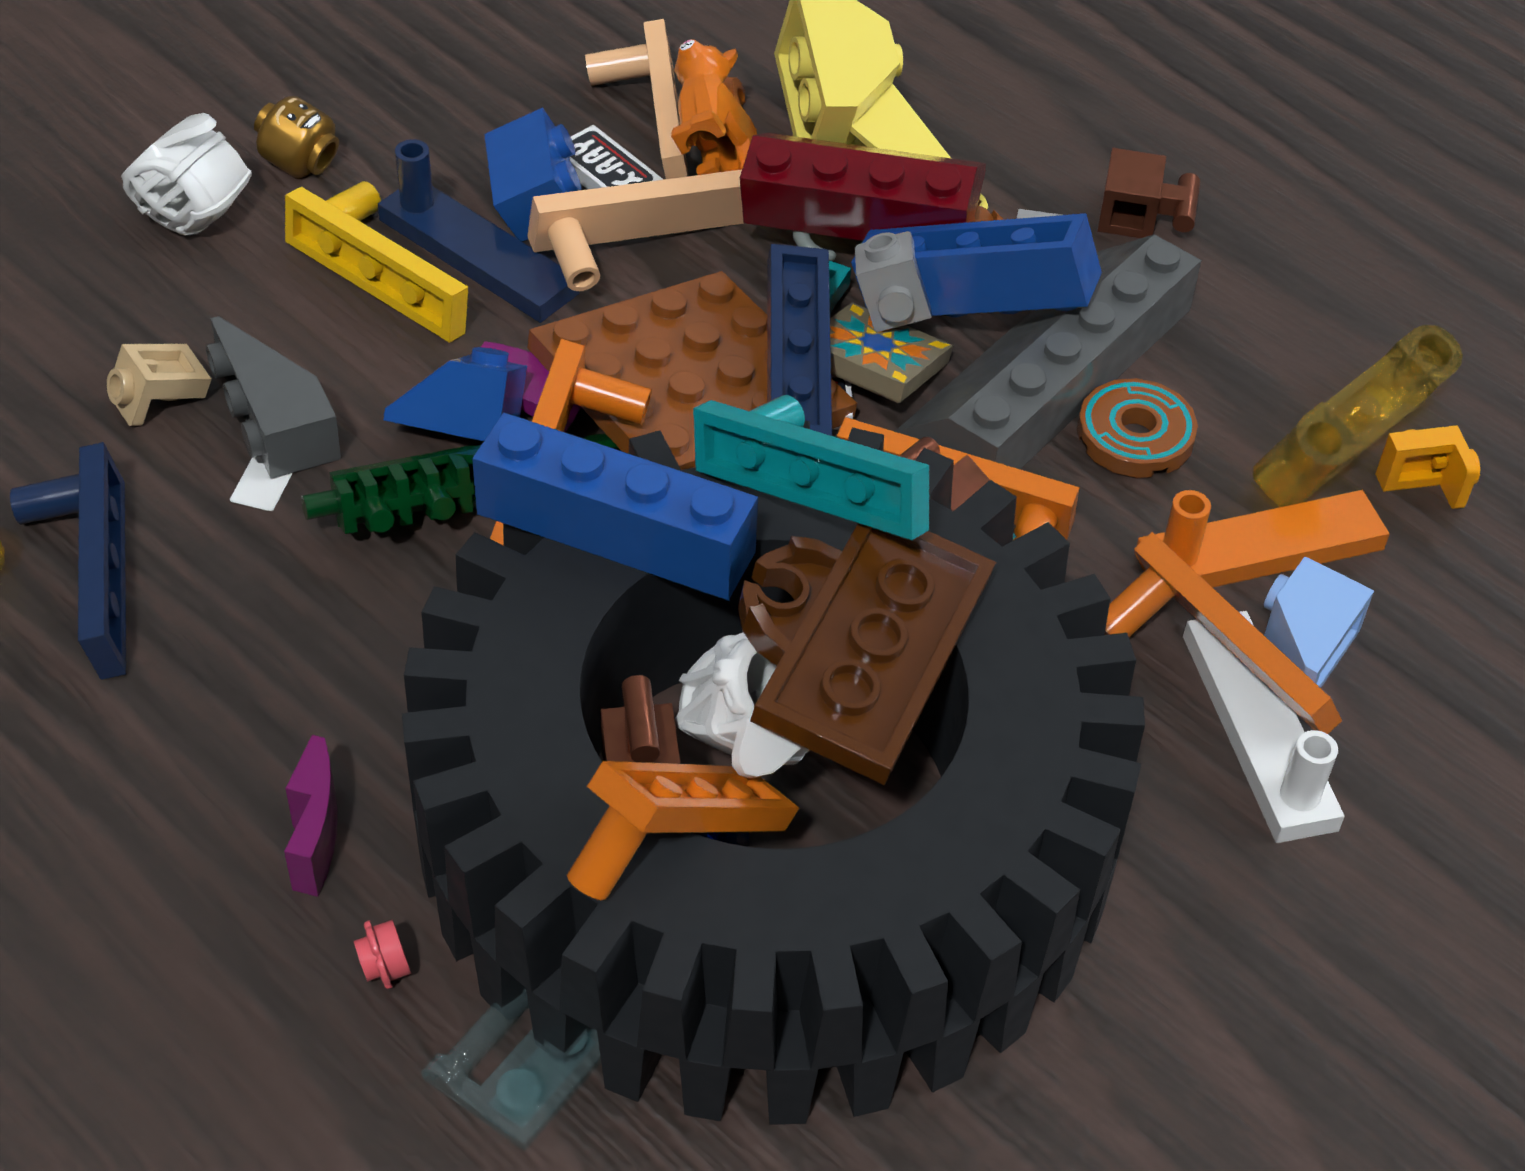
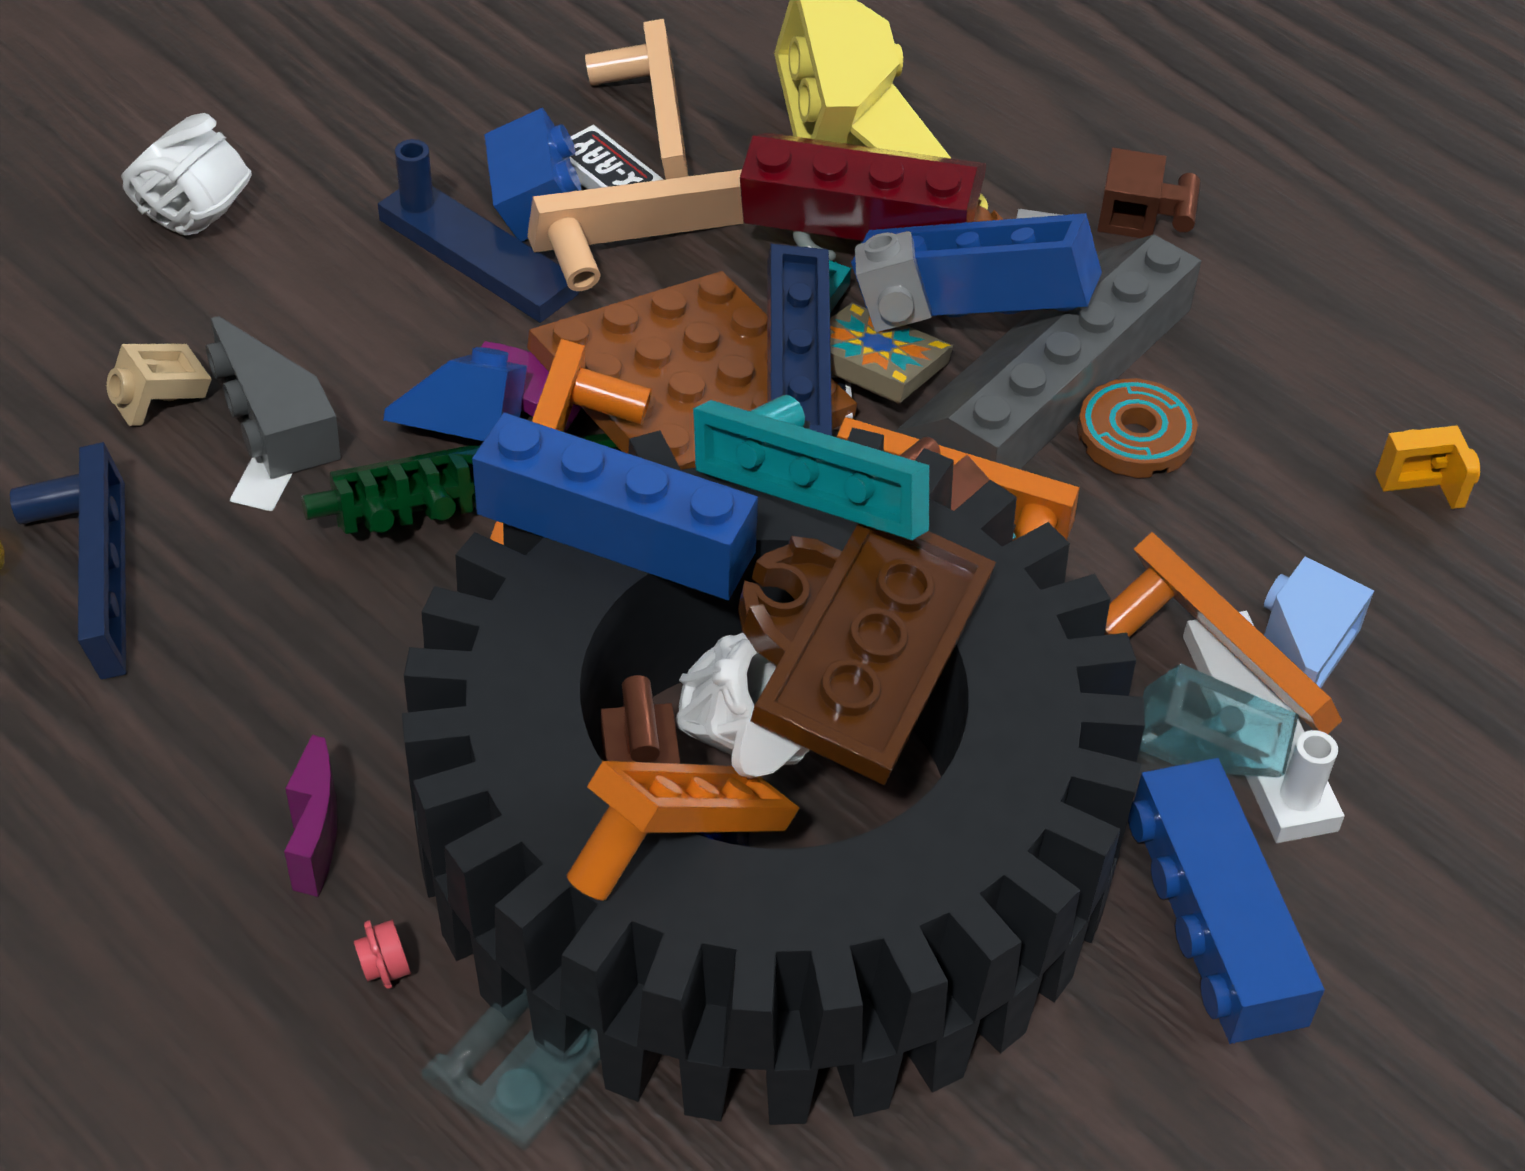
(296, 137): pearl gold head -> none
(338, 240): yellow piece -> none
(711, 108): orange animal -> none
(1204, 719): none -> clear light blue slope
(1224, 902): none -> blue brick
(1272, 538): orange piece -> none
(1358, 415): clear yellow plate -> none

